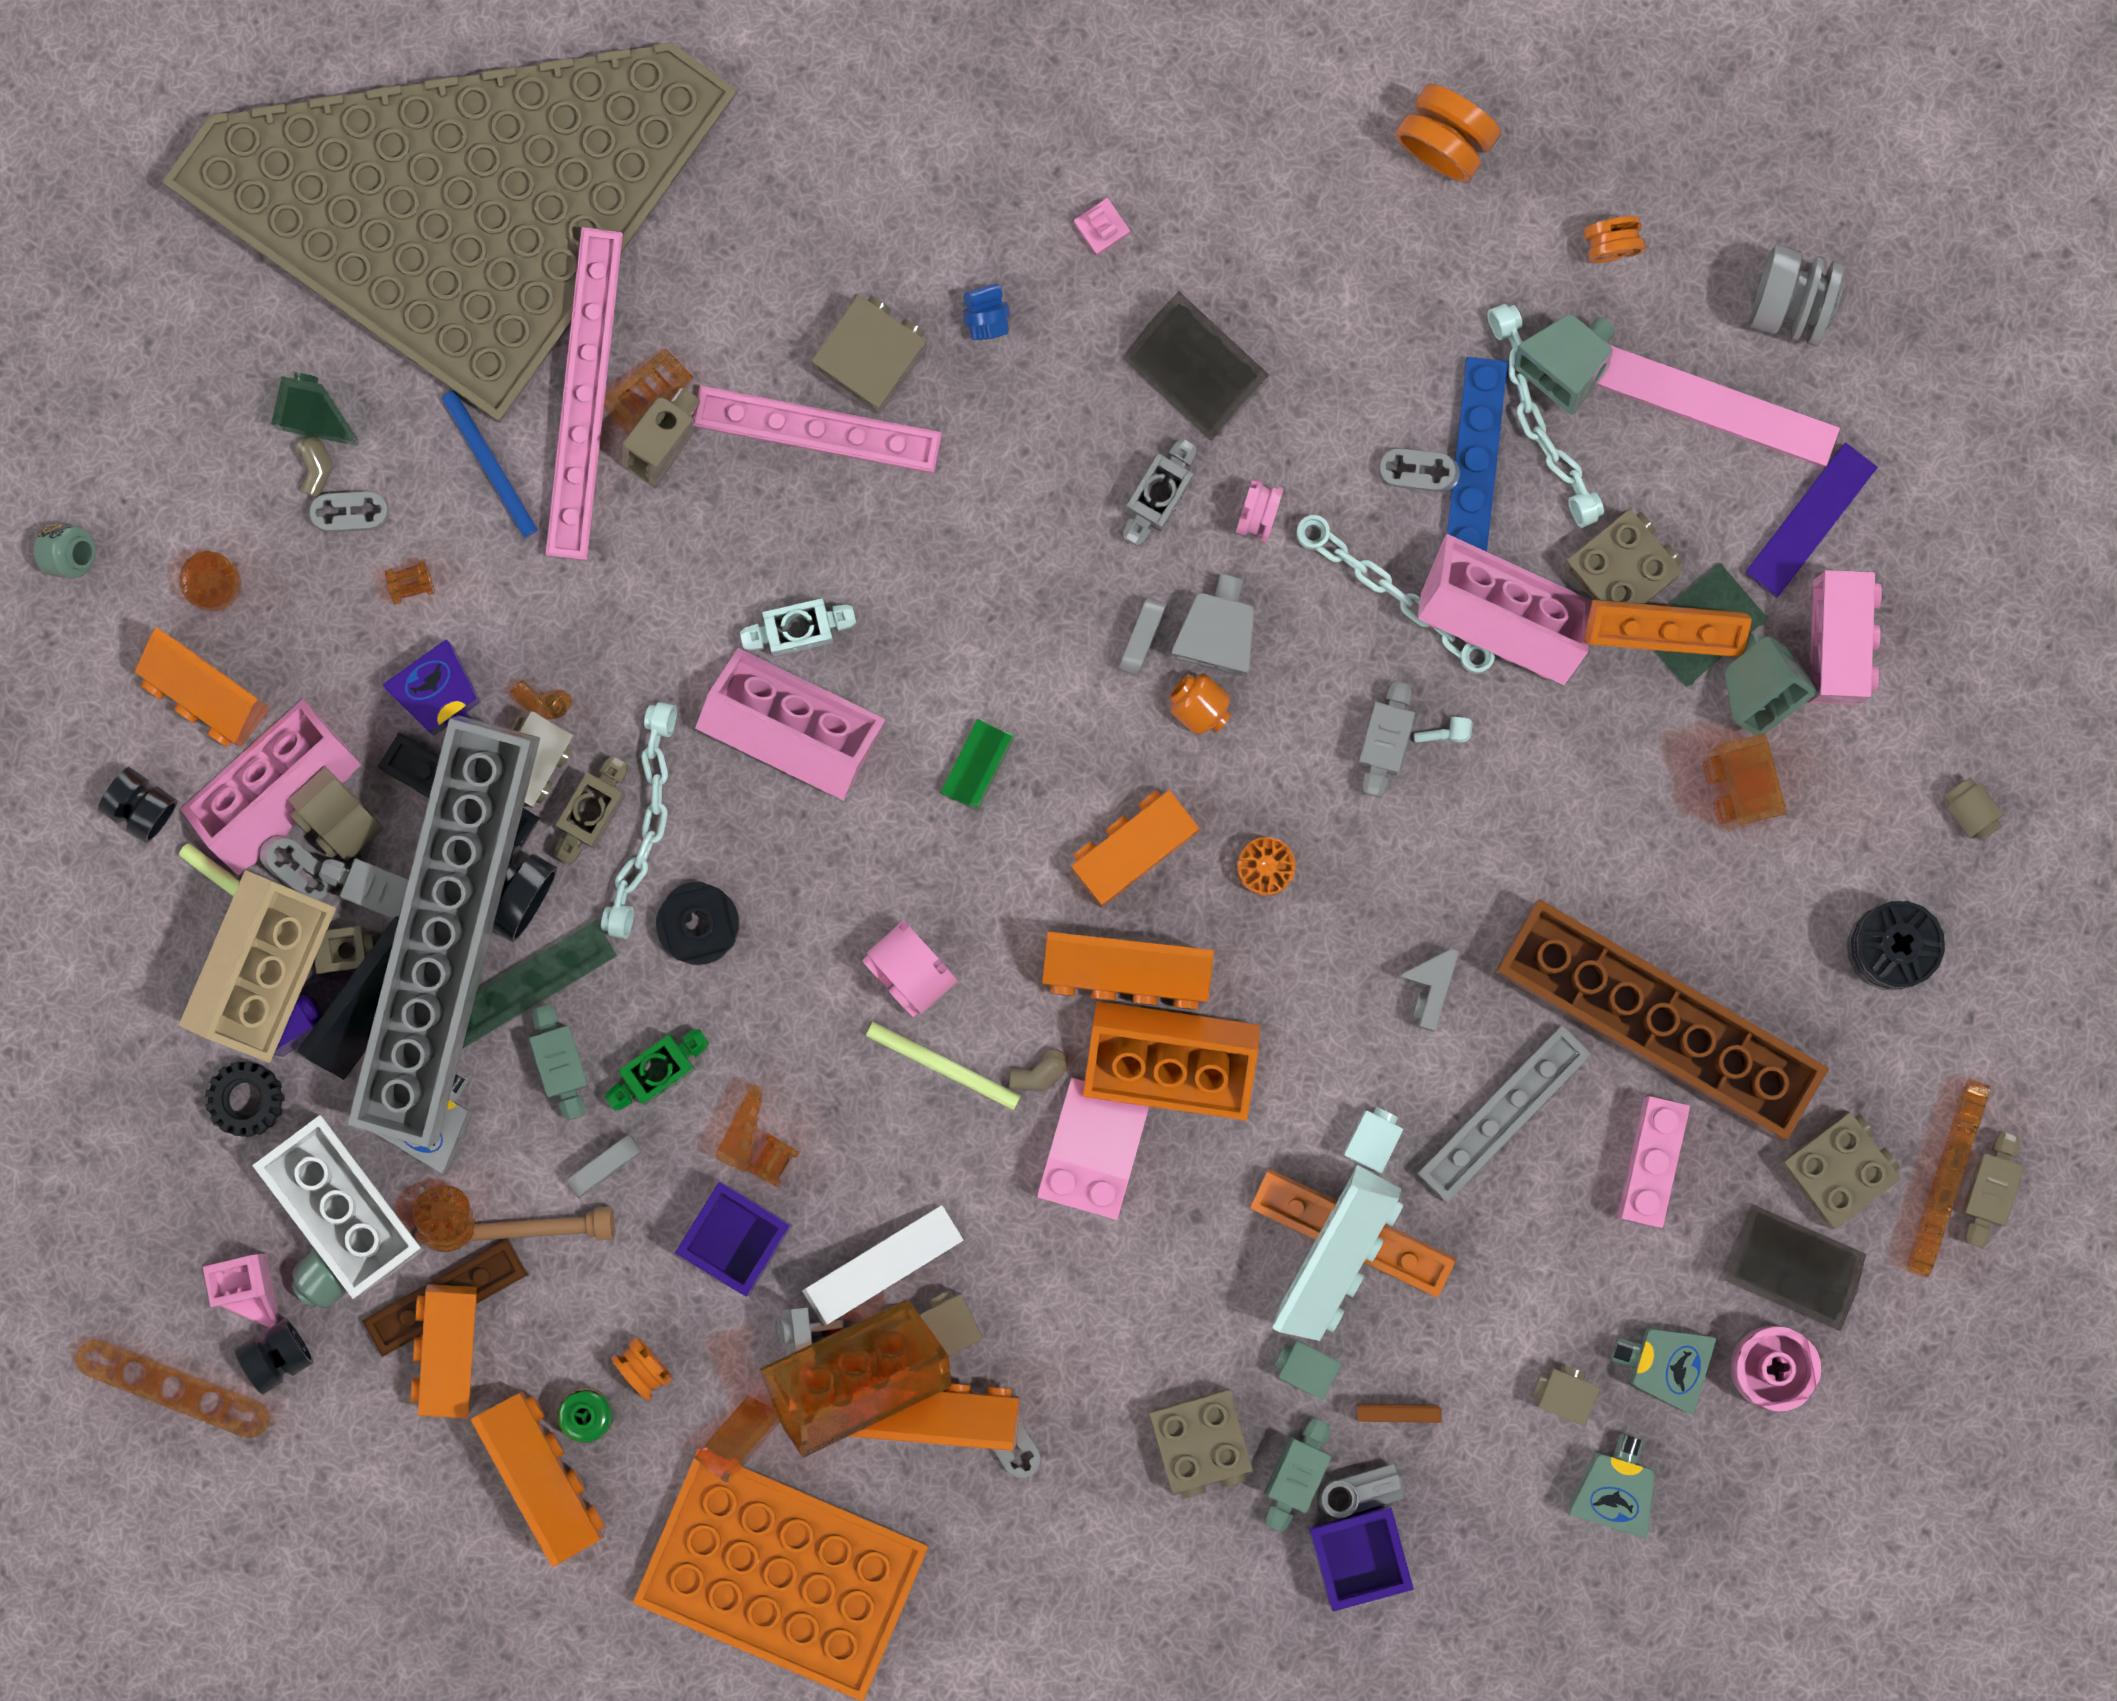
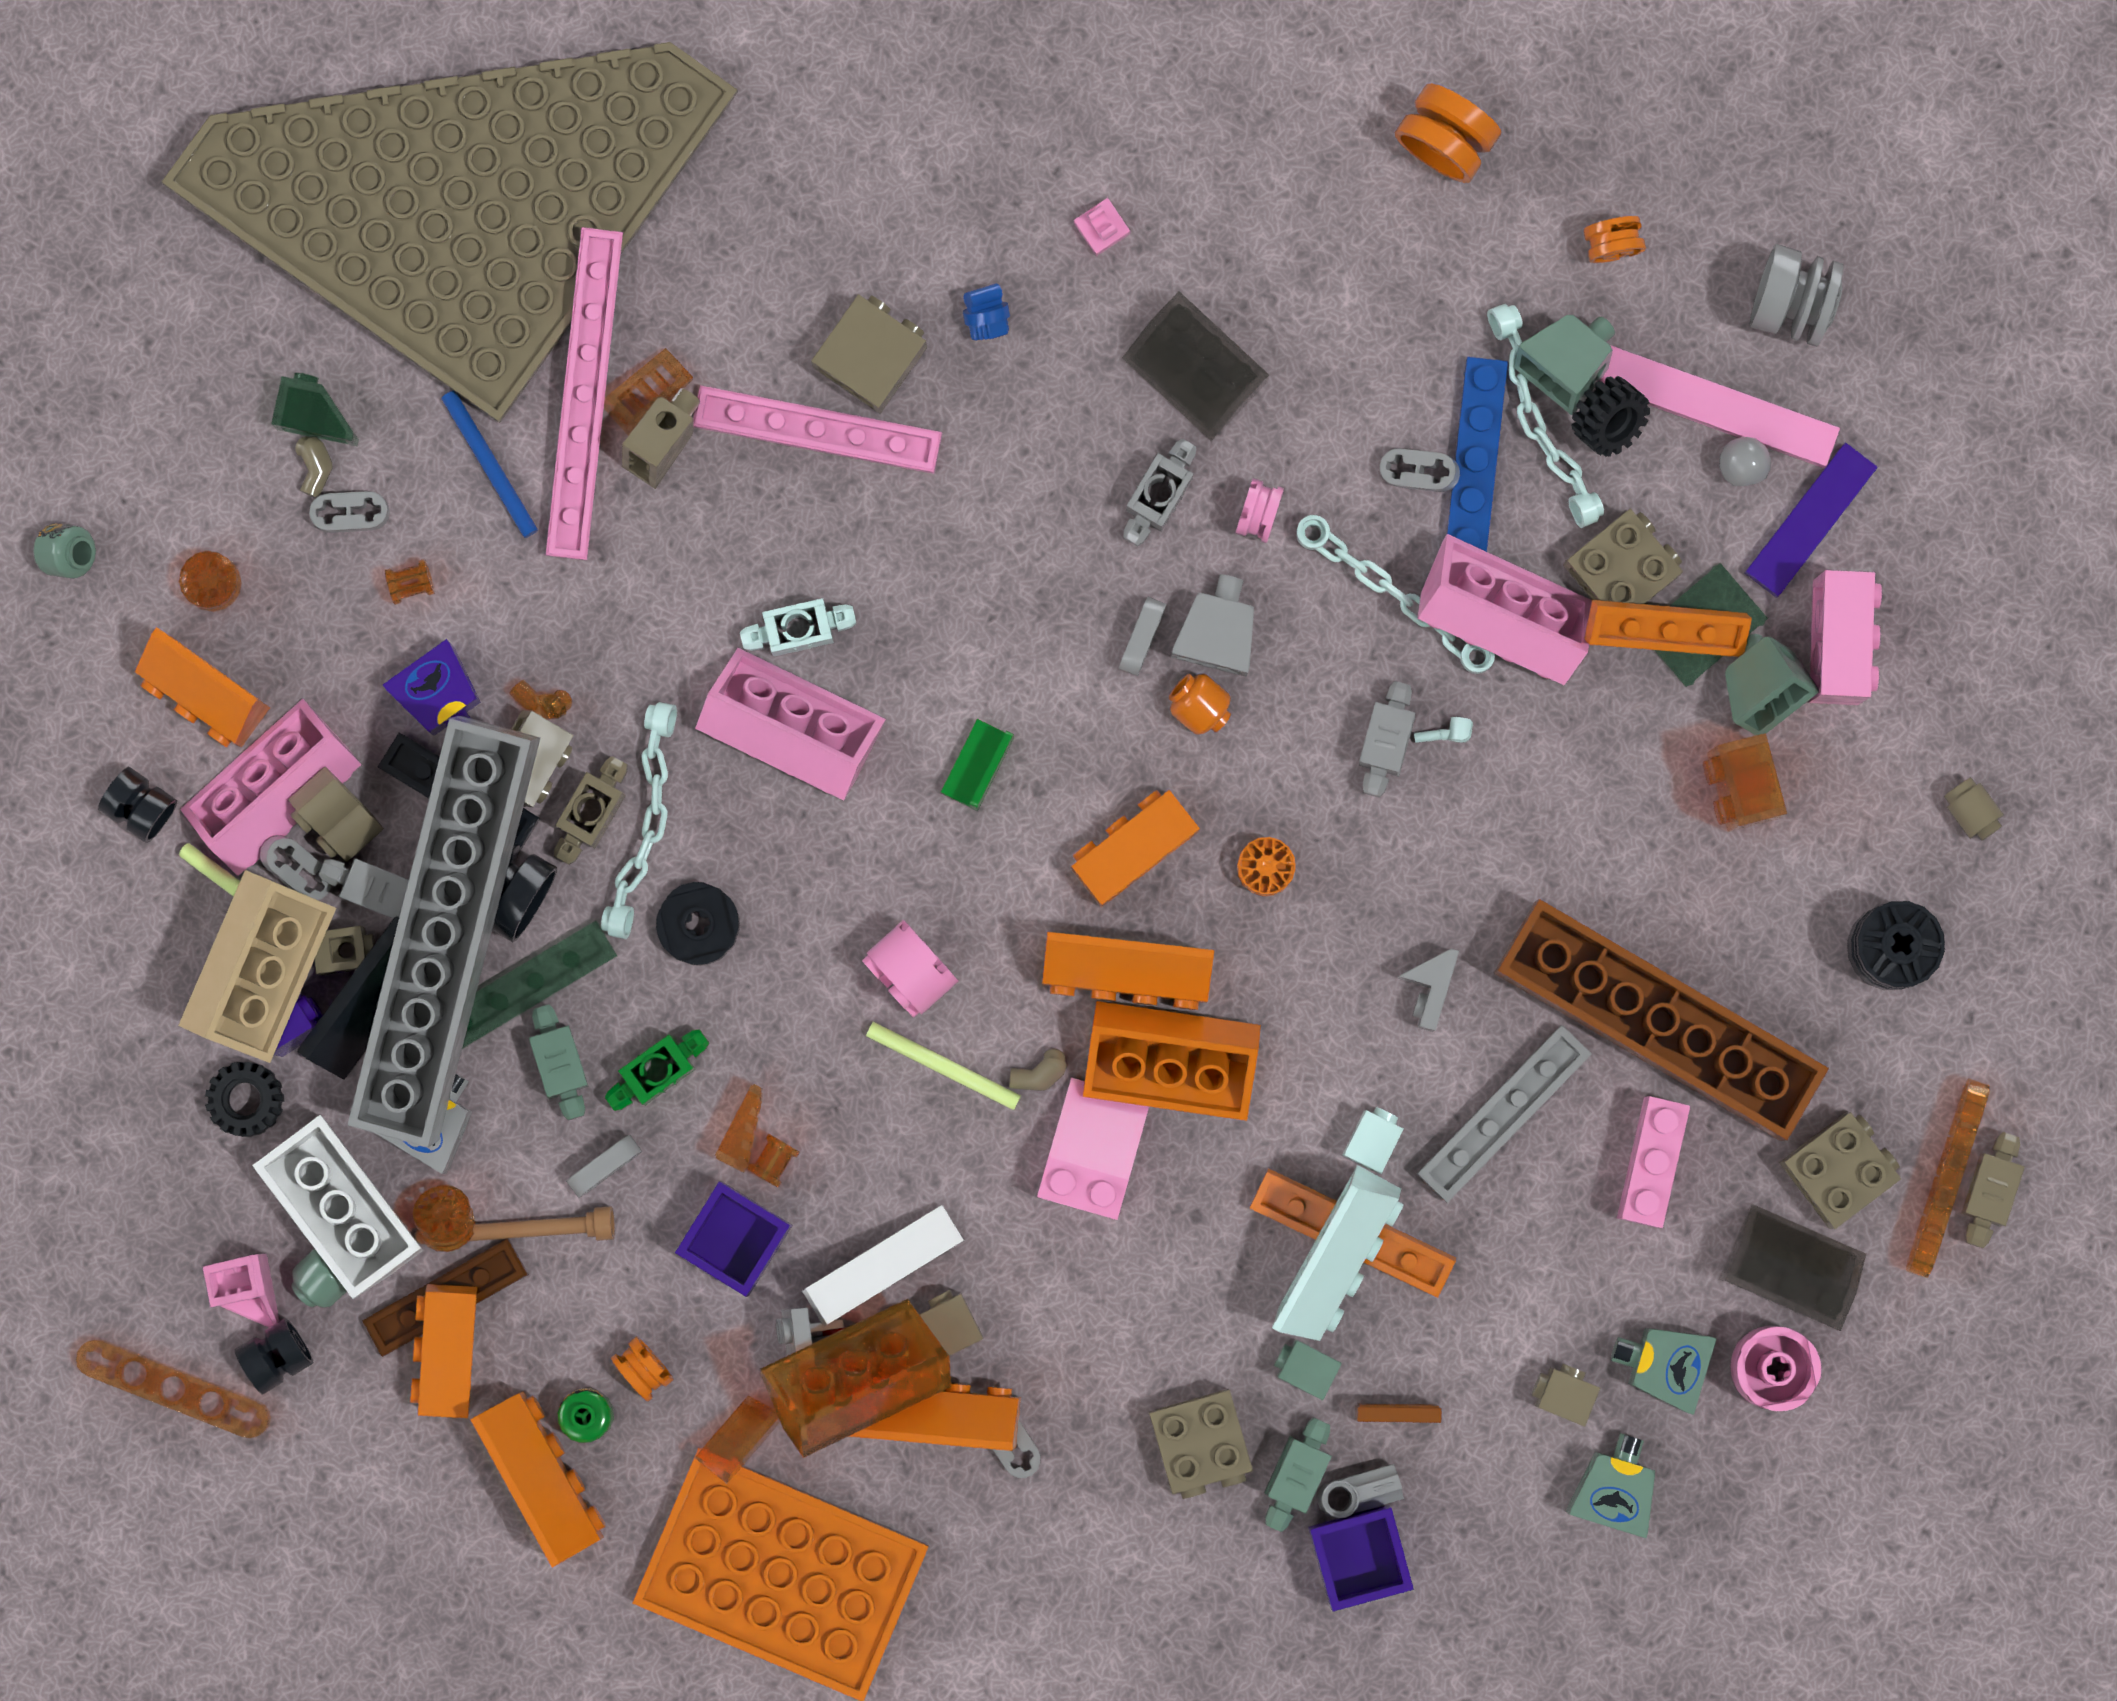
(1610, 416): none -> black tyre
(1745, 461): none -> light grey piece

